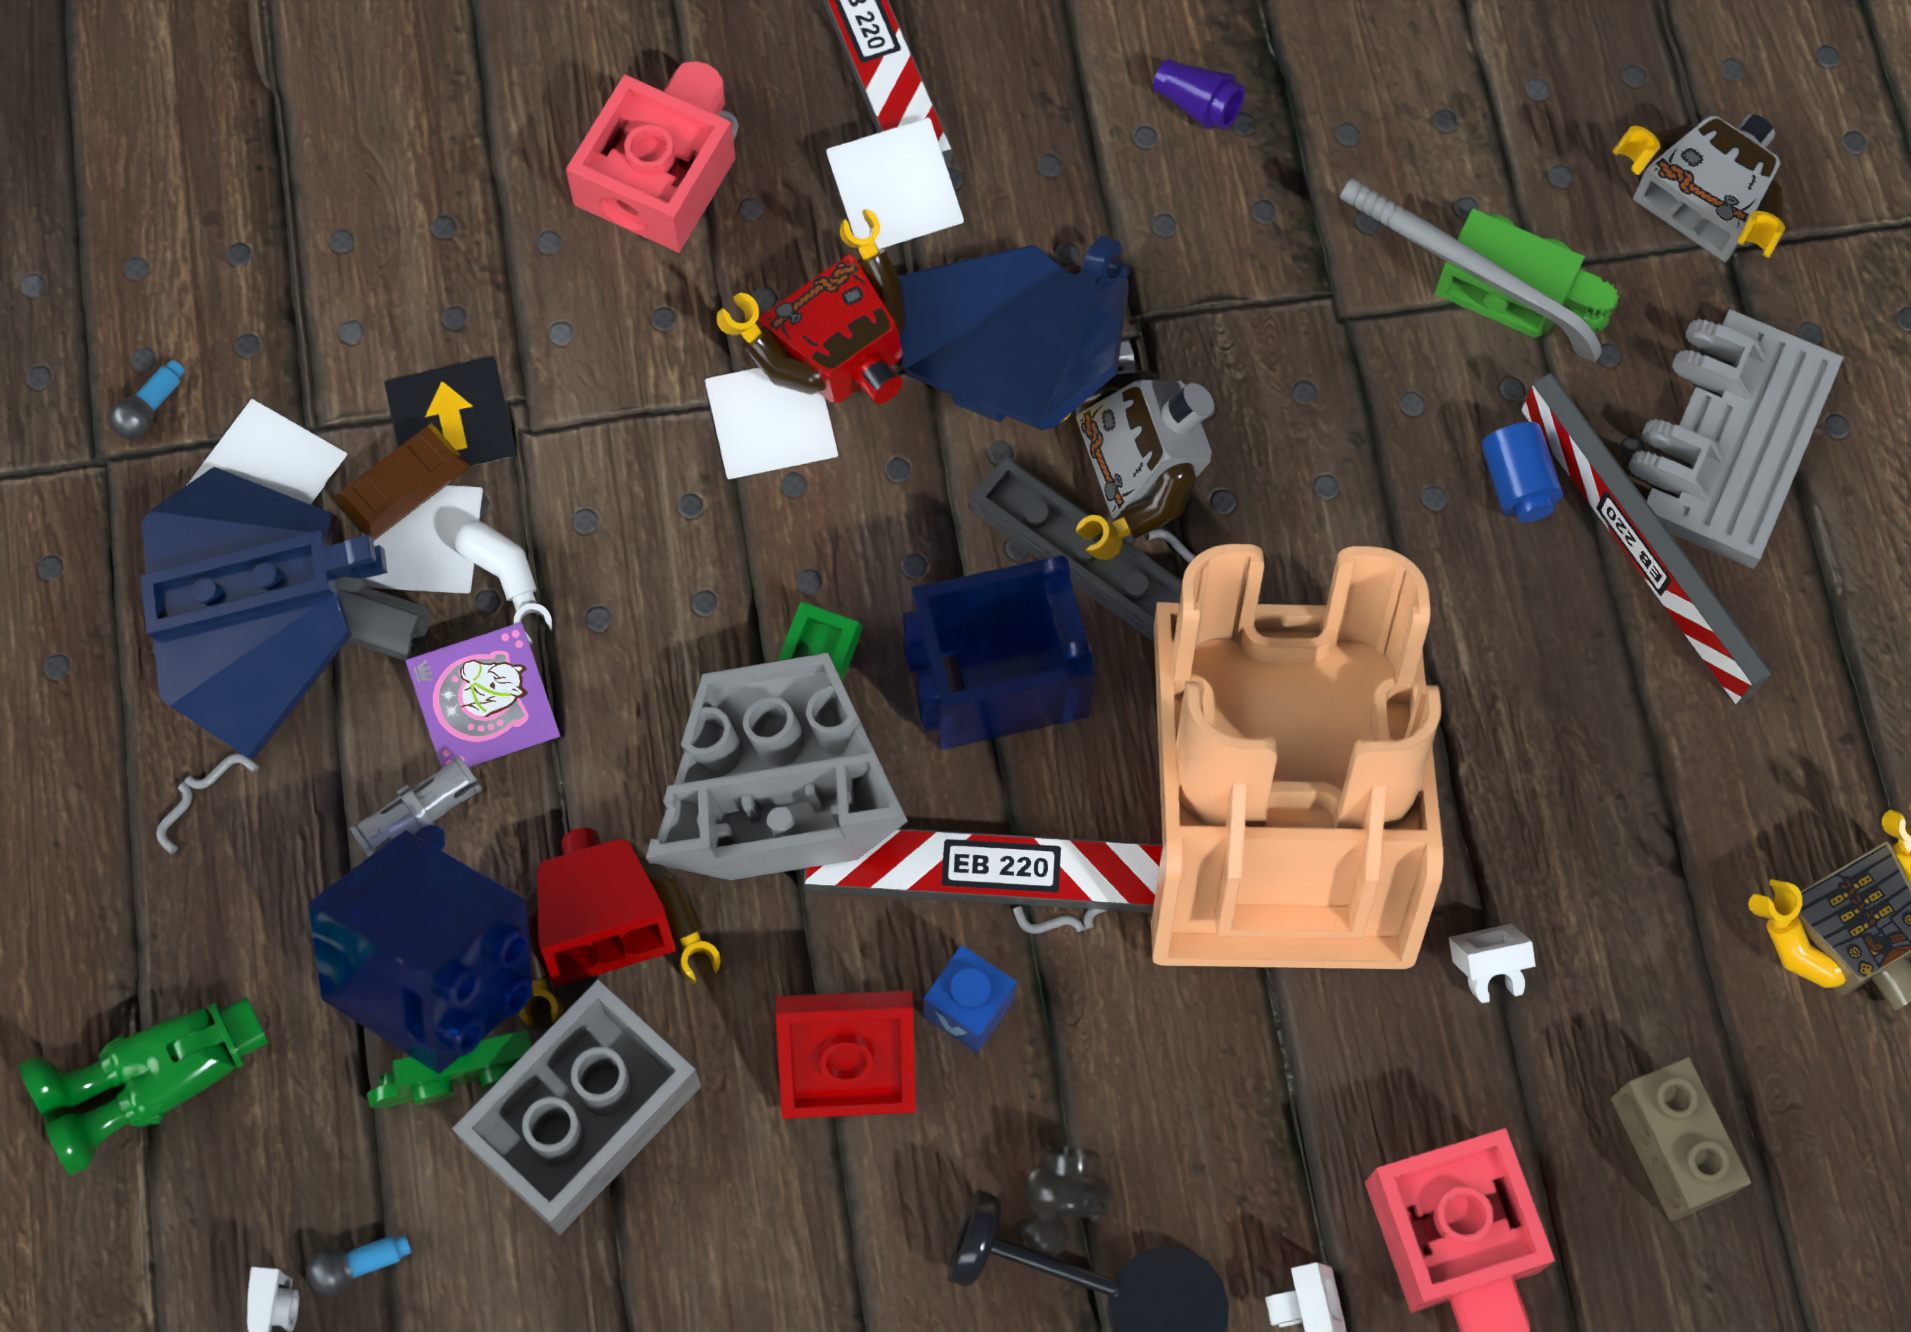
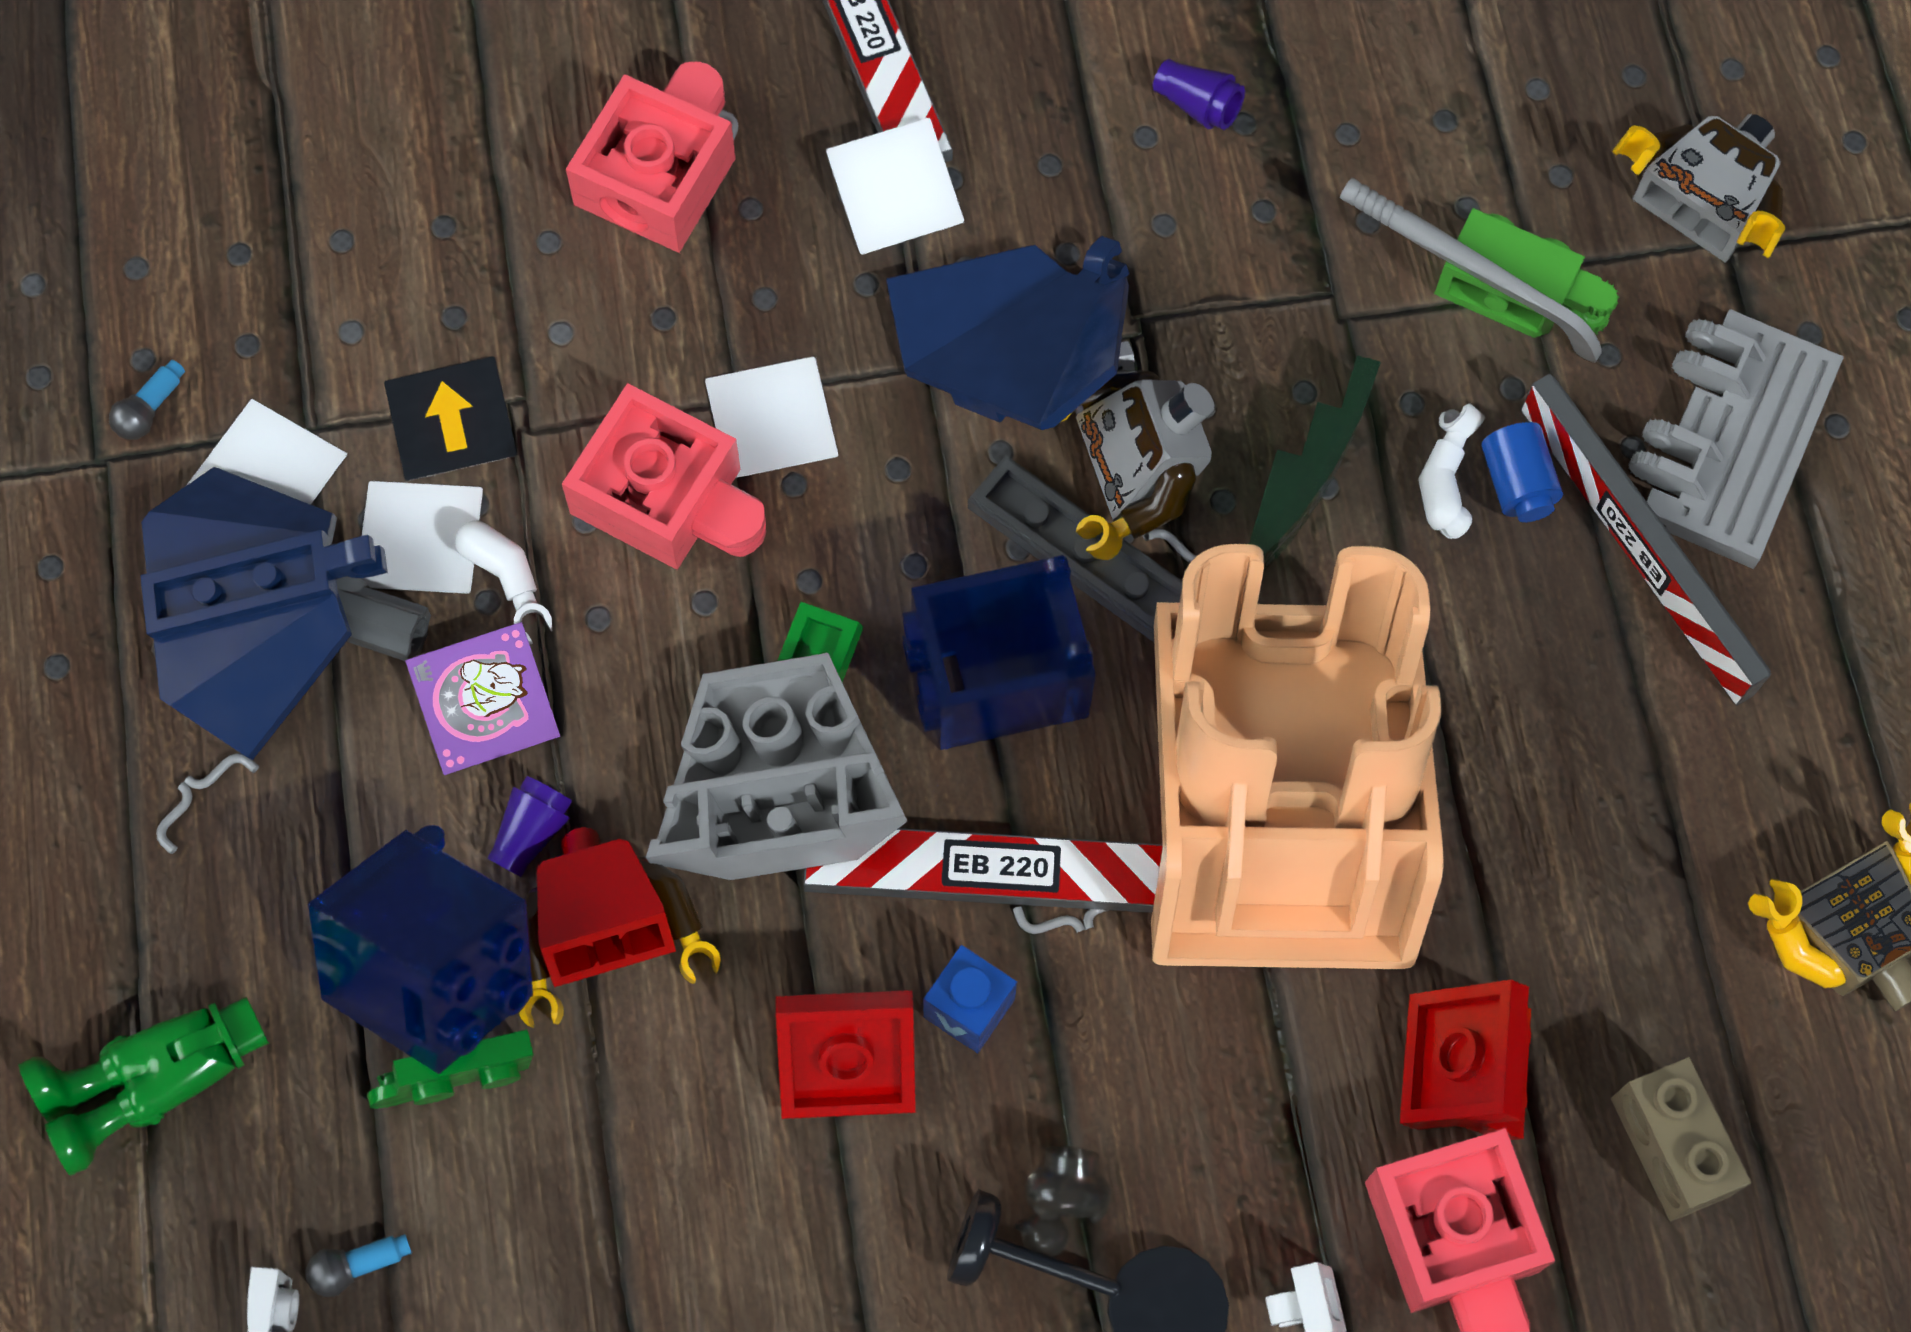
(401, 482): reddish brown tile -> none
(417, 806): light grey pin -> none
(528, 824): none -> dark purple cone
(578, 1106): light grey brick -> none
(663, 482): none -> coral brick
(834, 329): torso -> none
(1302, 481): none -> clear green slope
(1438, 480): none -> white arm
(1467, 1058): none -> red bracket
(1493, 953): white tile -> none

